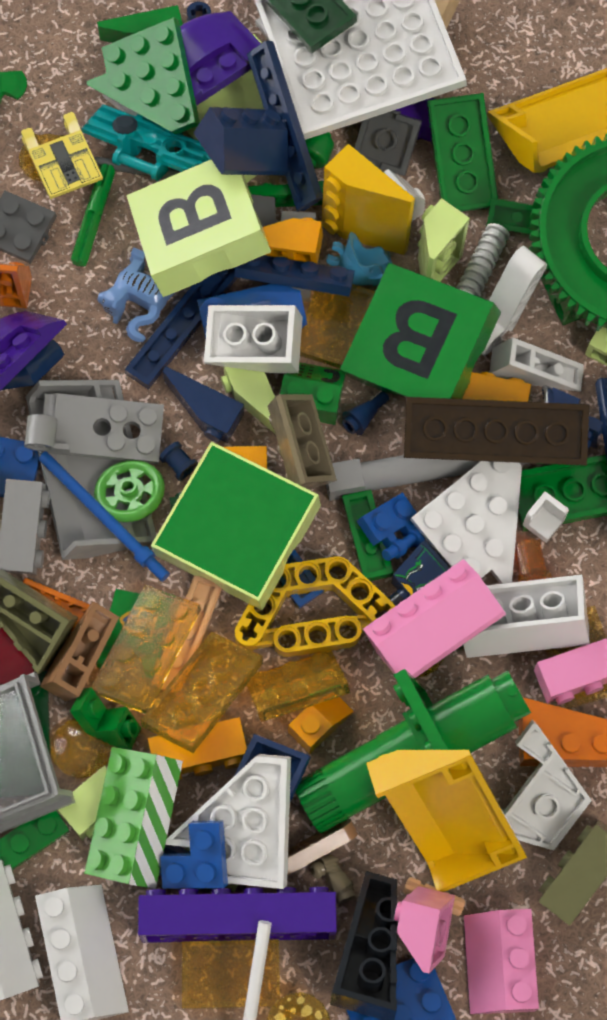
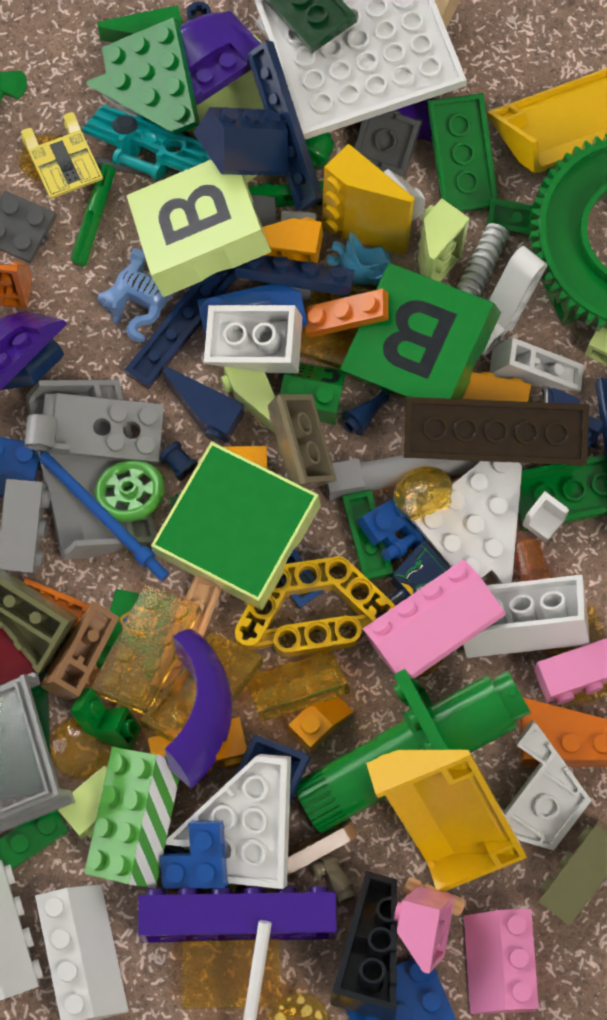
(208, 726): none -> dark purple brick
(347, 313): none -> orange plate
(423, 492): none -> clear yellow dish

